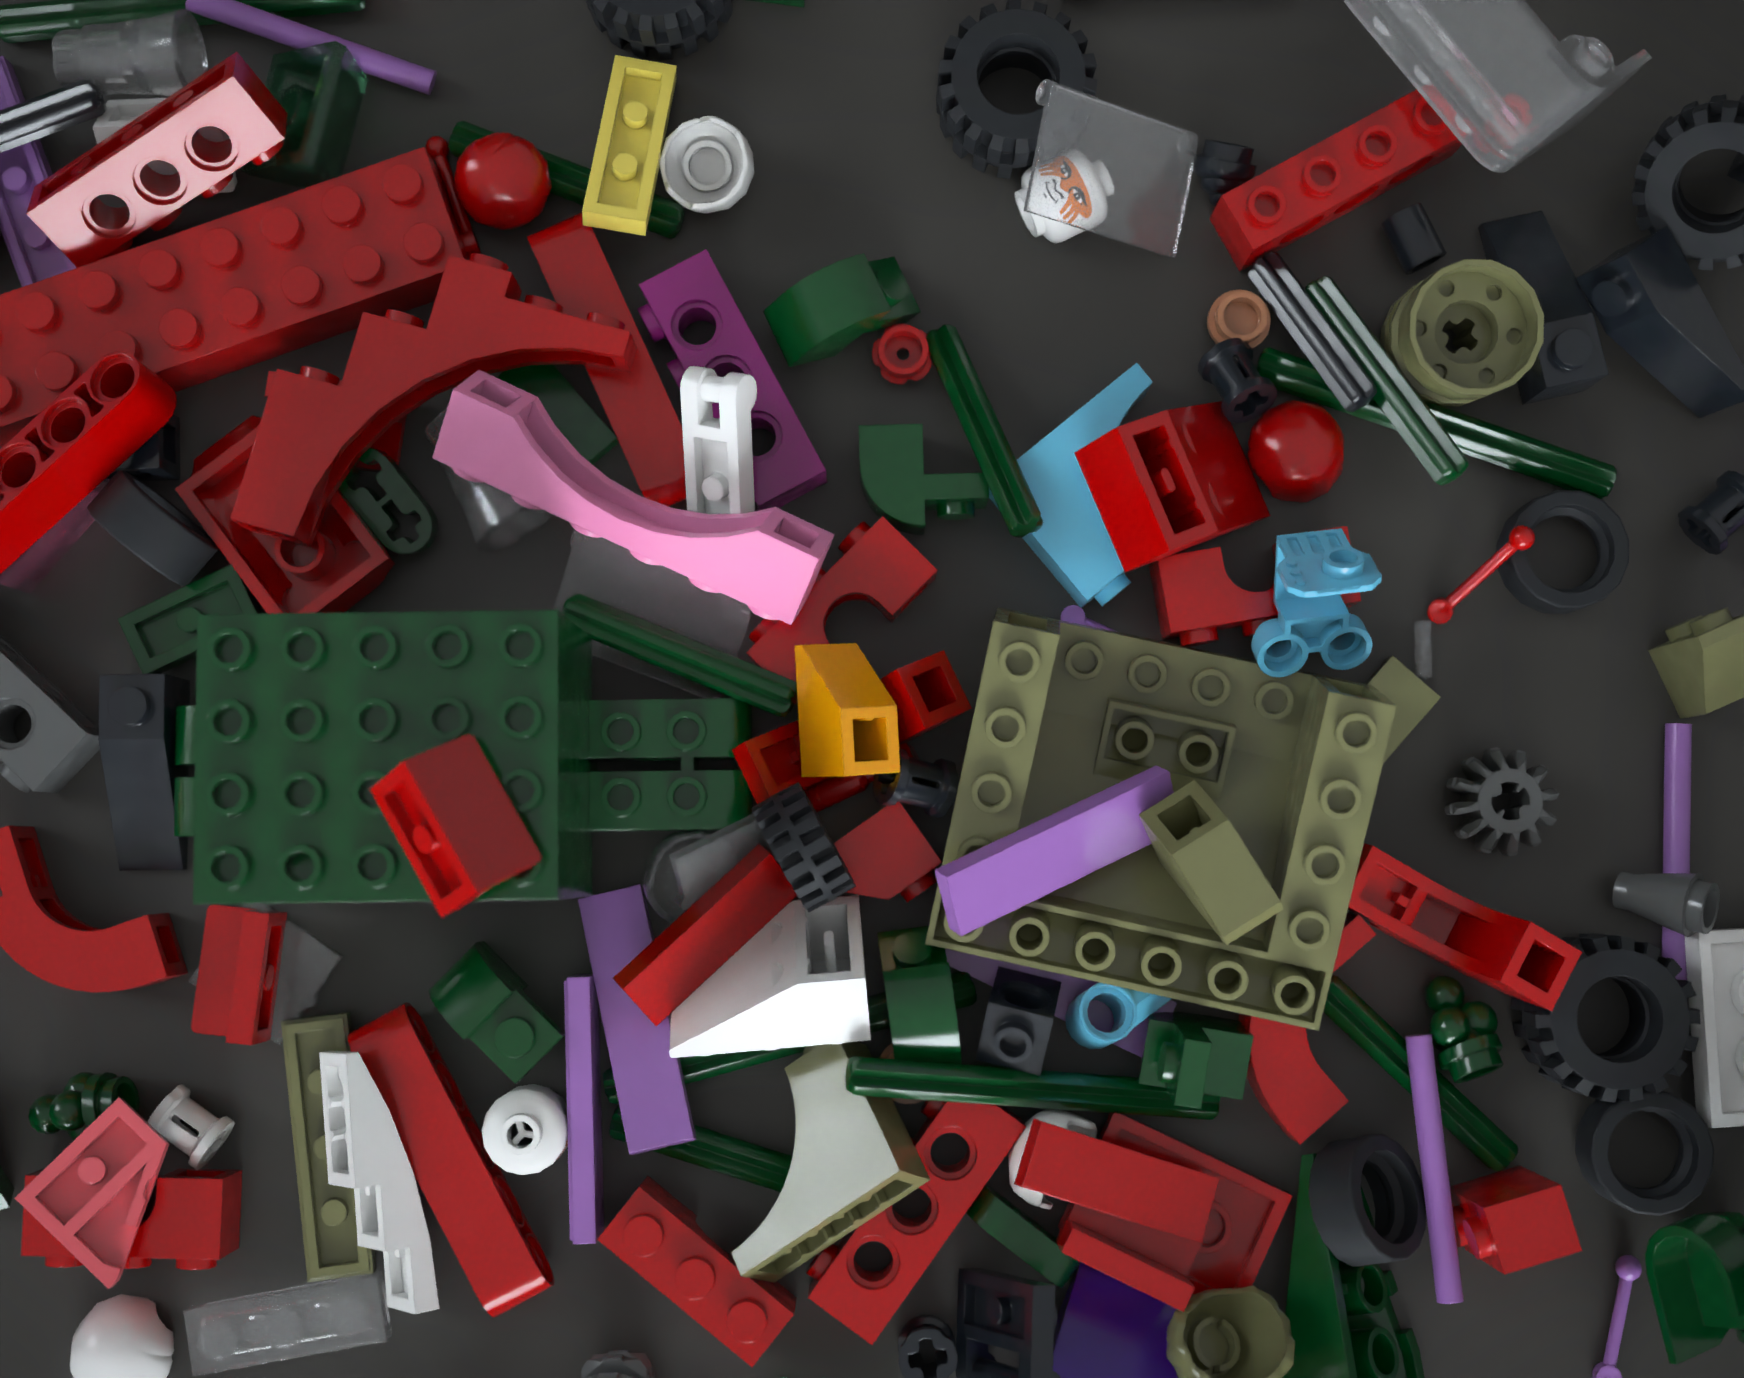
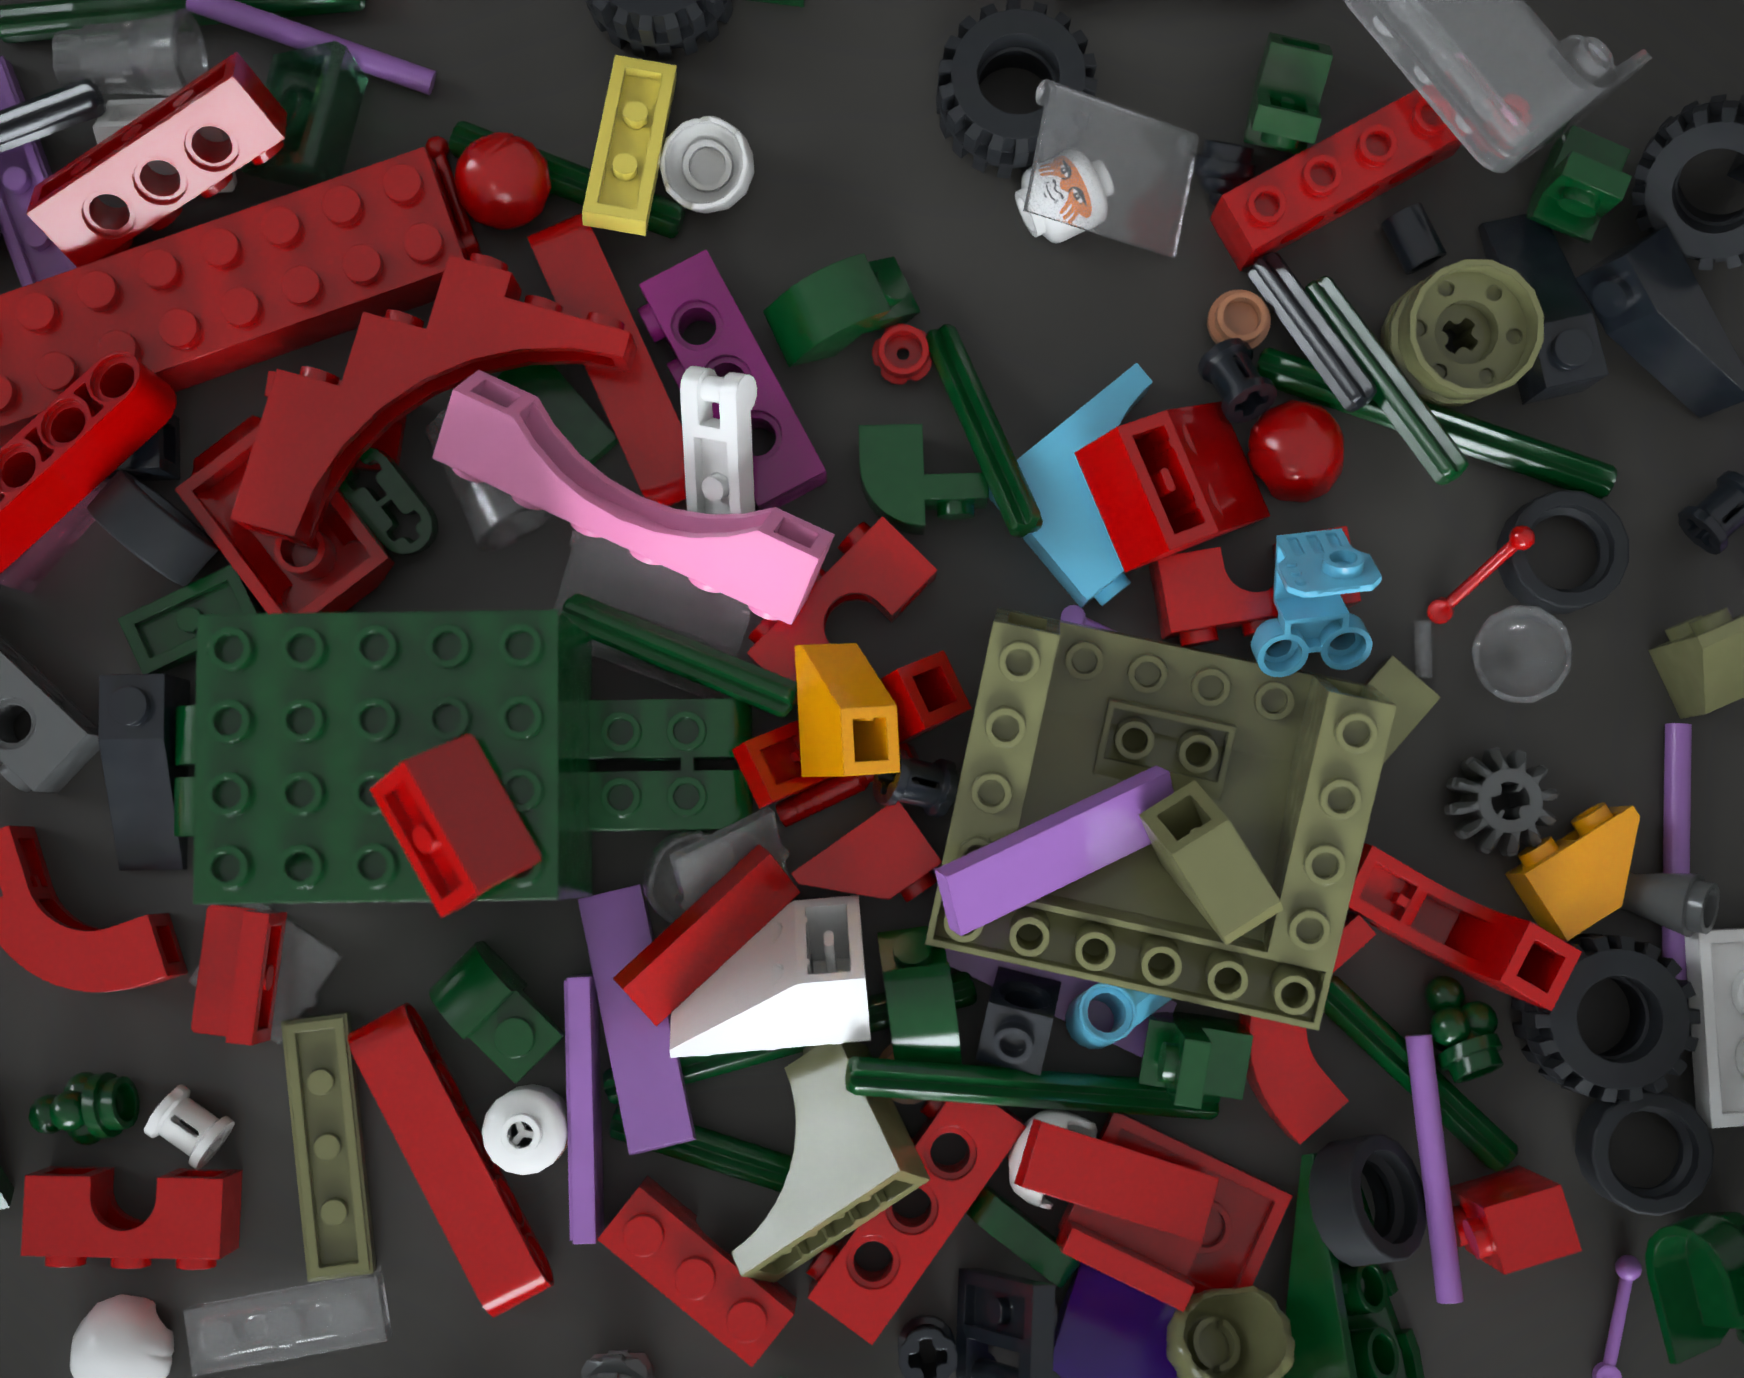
(100, 1189): coral wing -> none
(370, 1158): white slope -> none
(803, 847): black tyre -> none
(1288, 94): none -> dark green brick
(1522, 654): none -> clear hair
(1579, 184): none -> dark green brick
(1580, 875): none -> light orange slope

